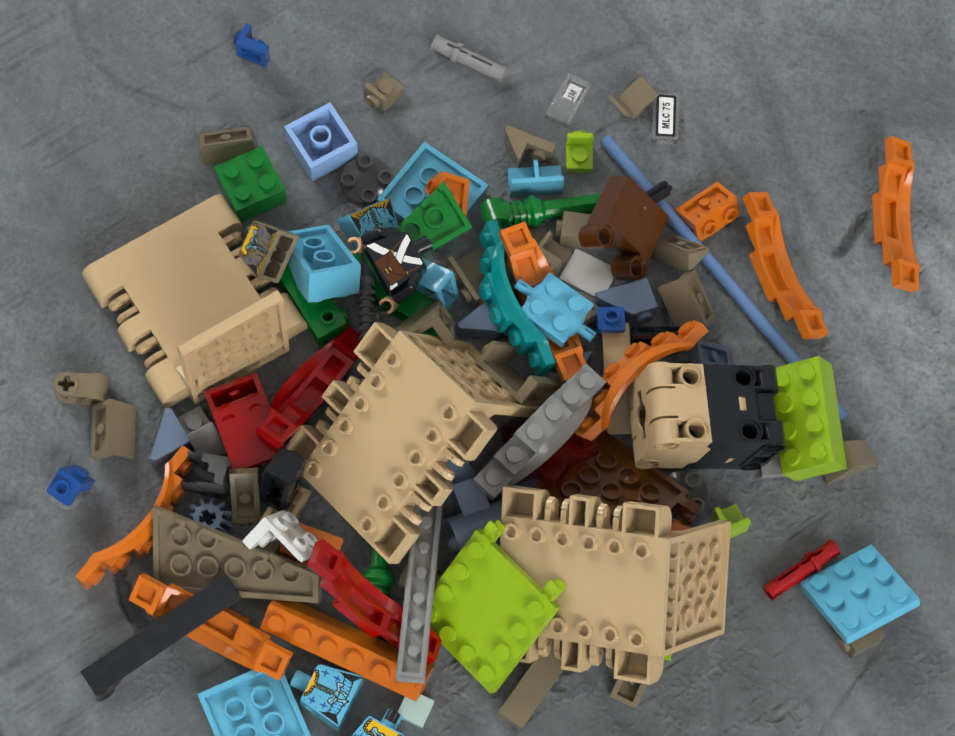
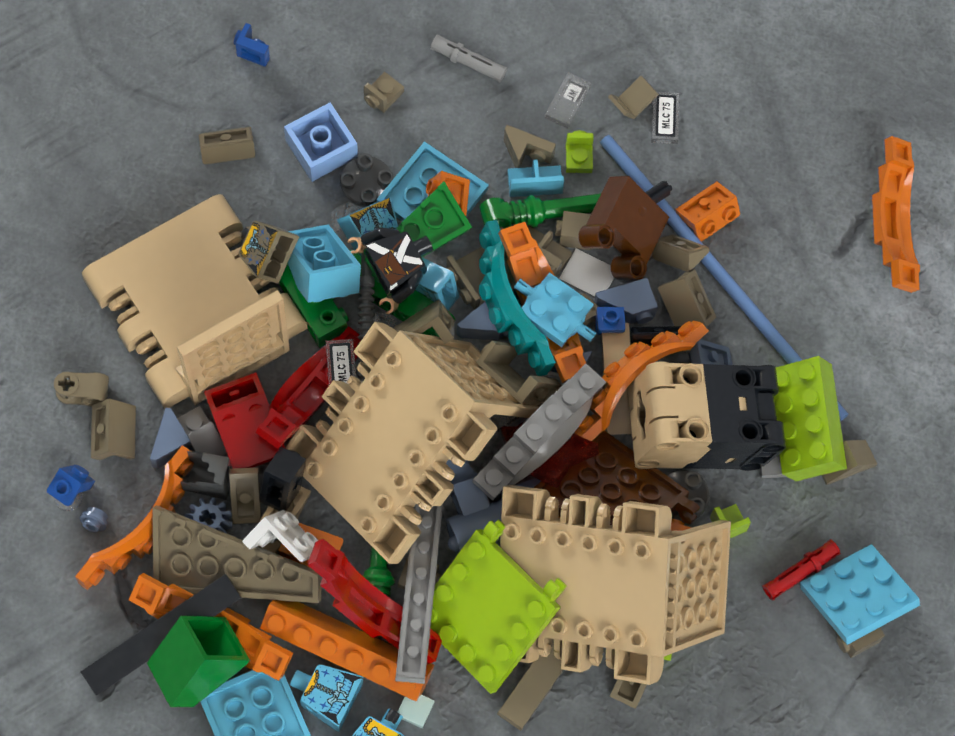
(94, 519): none -> sand blue plate
(196, 659): none -> green slope
(250, 184): green brick -> none
(340, 360): none -> tile
(775, 269): orange piece -> none

